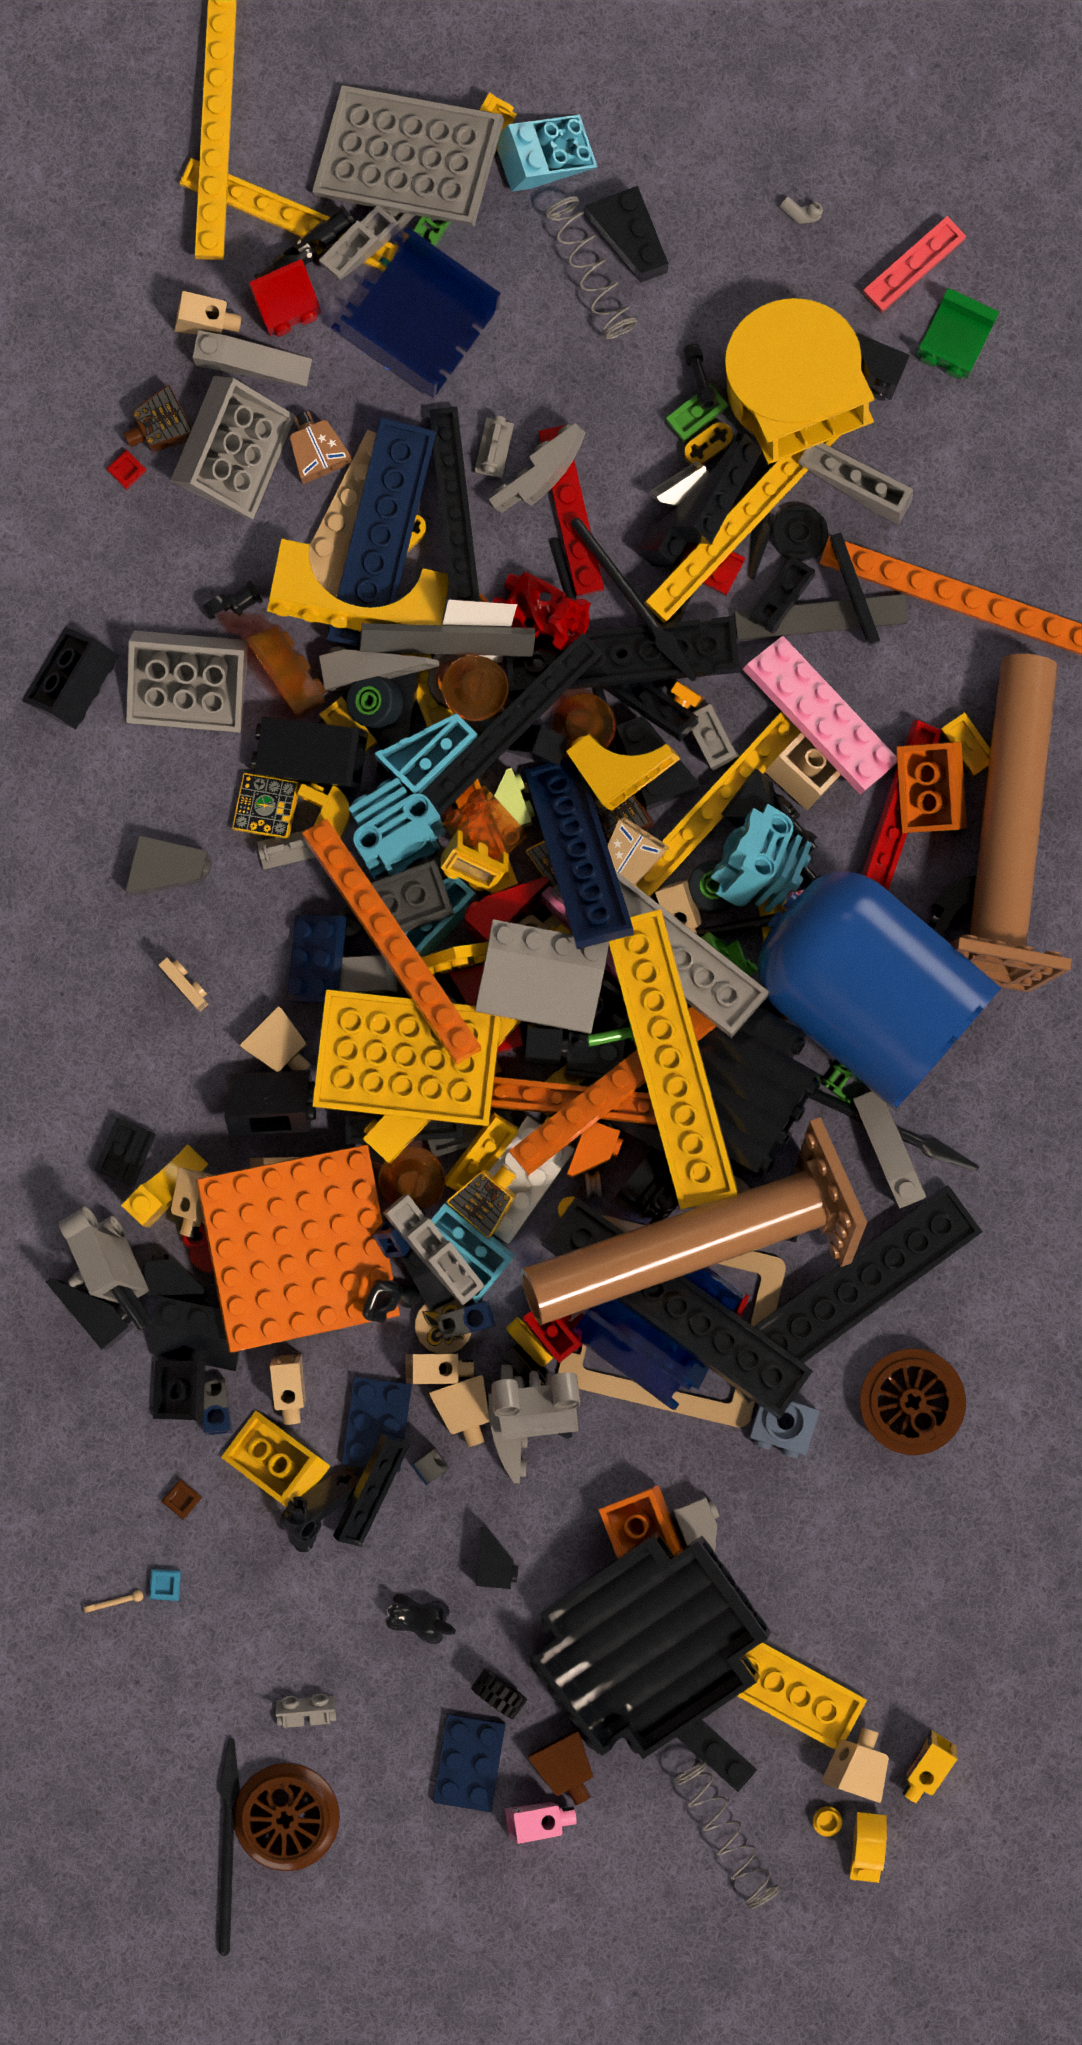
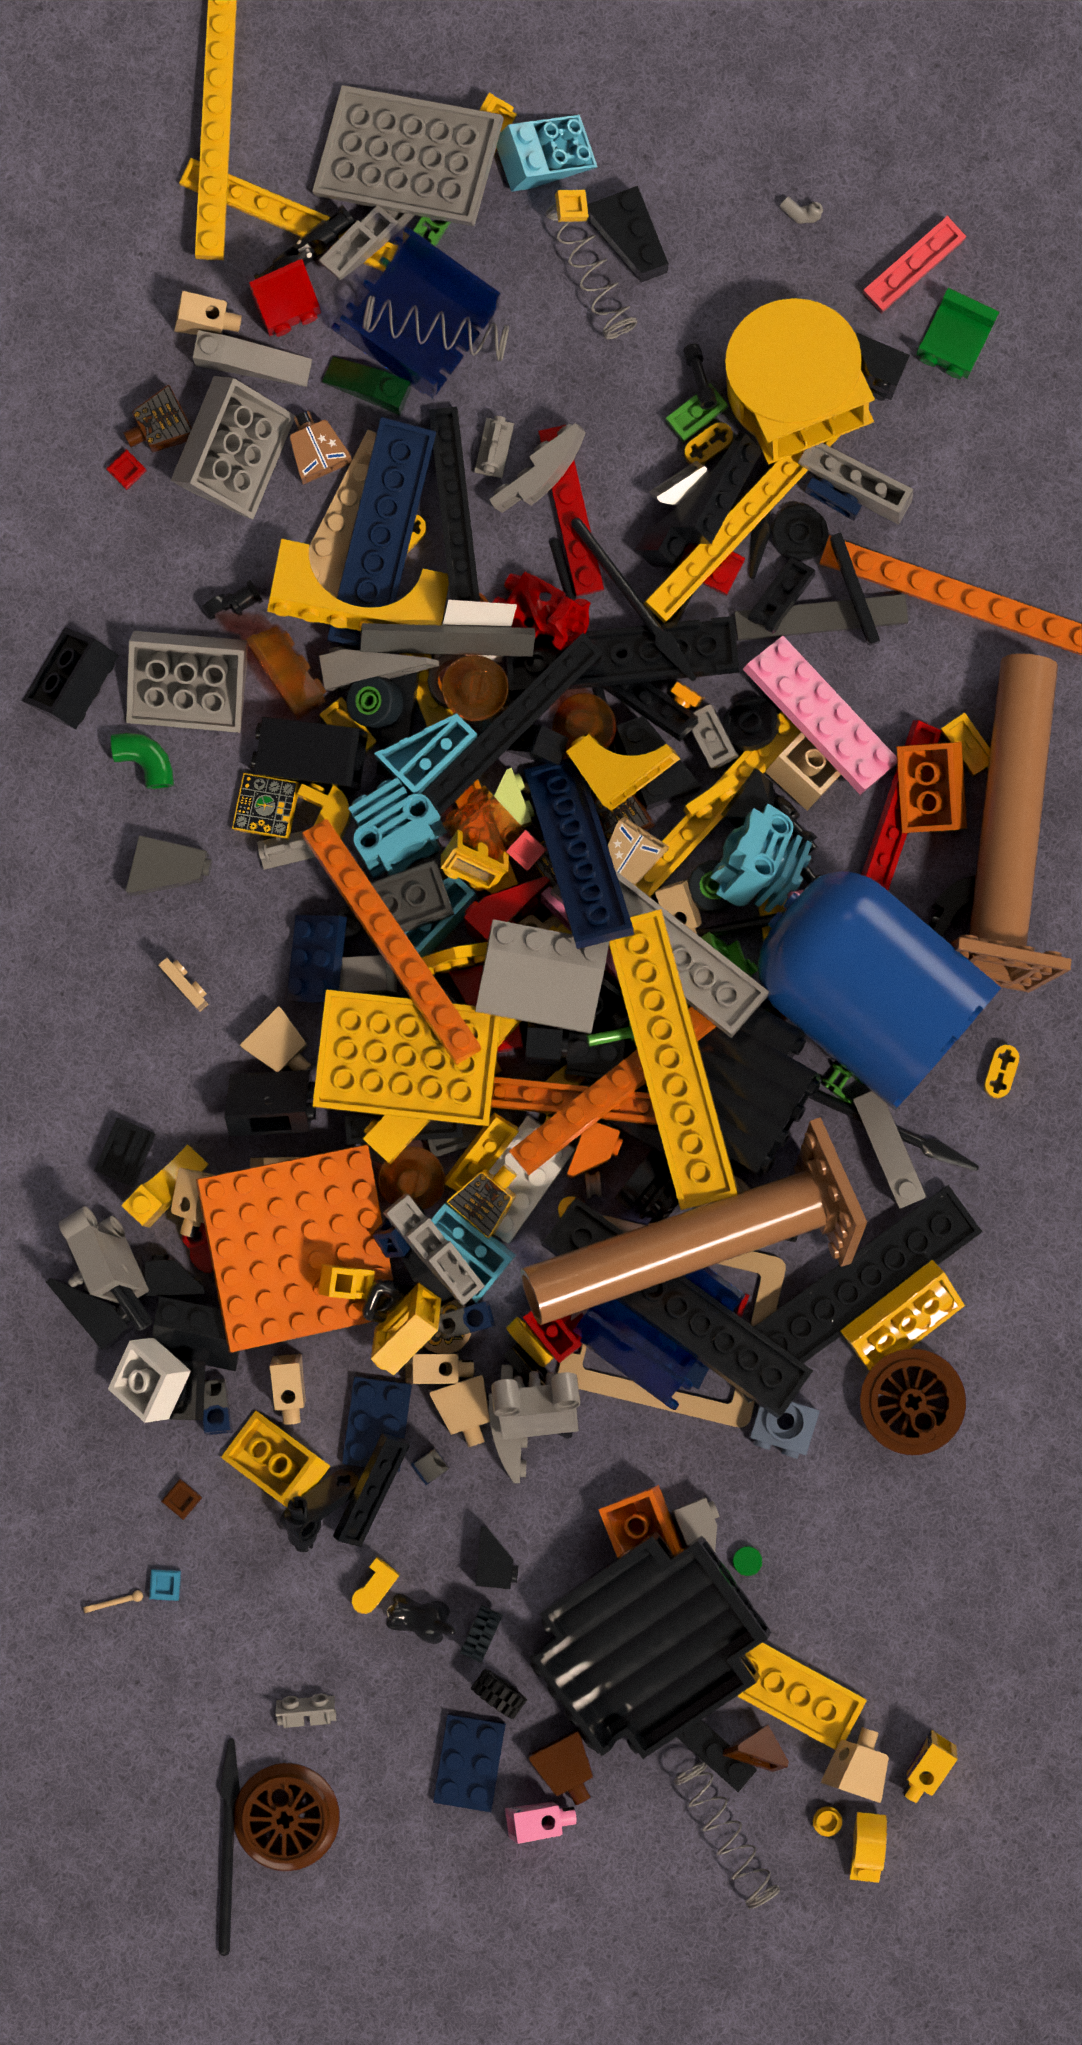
(147, 754): none -> green cylinder
(149, 1380): none -> white brick
(345, 1282): none -> yellow brick
(368, 316): none -> light grey piece
(368, 384): none -> dark green slope
(368, 1597): none -> yellow leg
(406, 1329): none -> yellow window
(481, 1633): none -> black wheel
(526, 850): none -> coral plate
(571, 205): none -> yellow tile
(702, 804): none -> yellow plate
(747, 1561): none -> green tile
(751, 723): none -> black tile
(758, 1749): none -> reddish brown slope
(843, 503): none -> dark blue plate
(903, 1315): none -> yellow slope
(1008, 1073): none -> yellow beam

